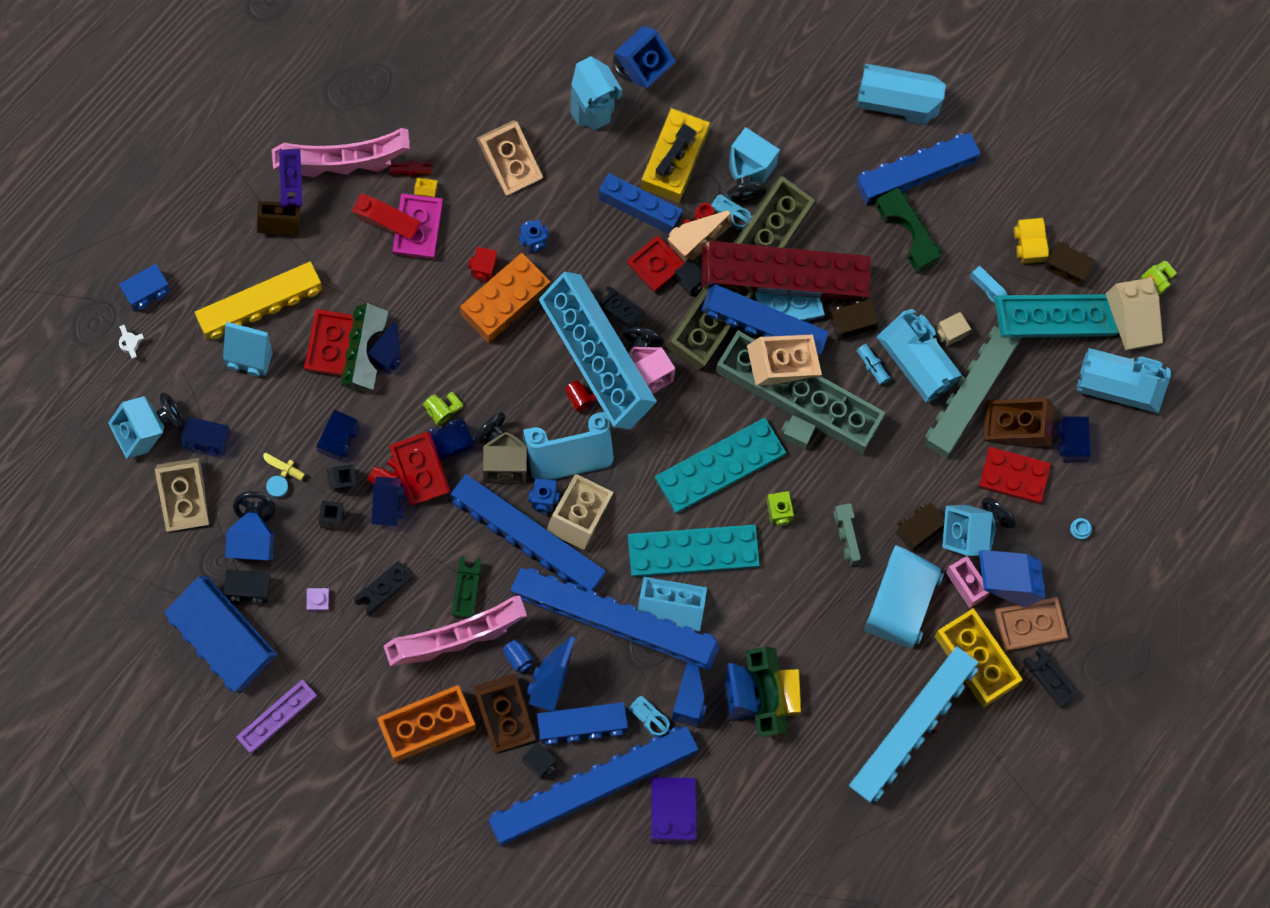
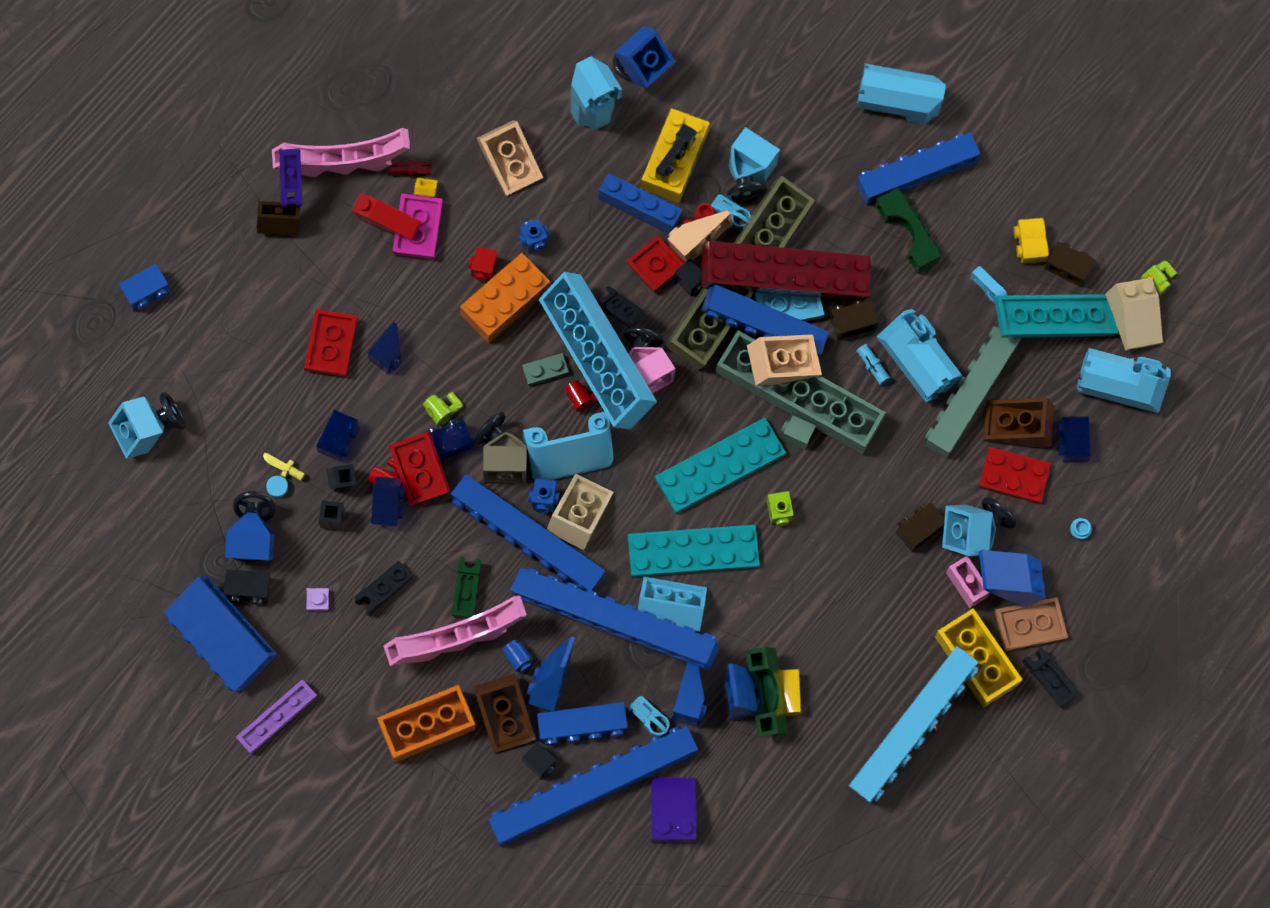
(130, 341): white piece -> none
(182, 494): tan slope -> none
(205, 436): clear blue brick -> none
(246, 349): medium azure slope -> none
(259, 300): yellow brick -> none
(358, 371): arch -> none
(545, 369): none -> sand green plate
(844, 517): sand green plate -> none
(903, 598): medium azure windscreen -> none
(953, 329): tan brick -> none

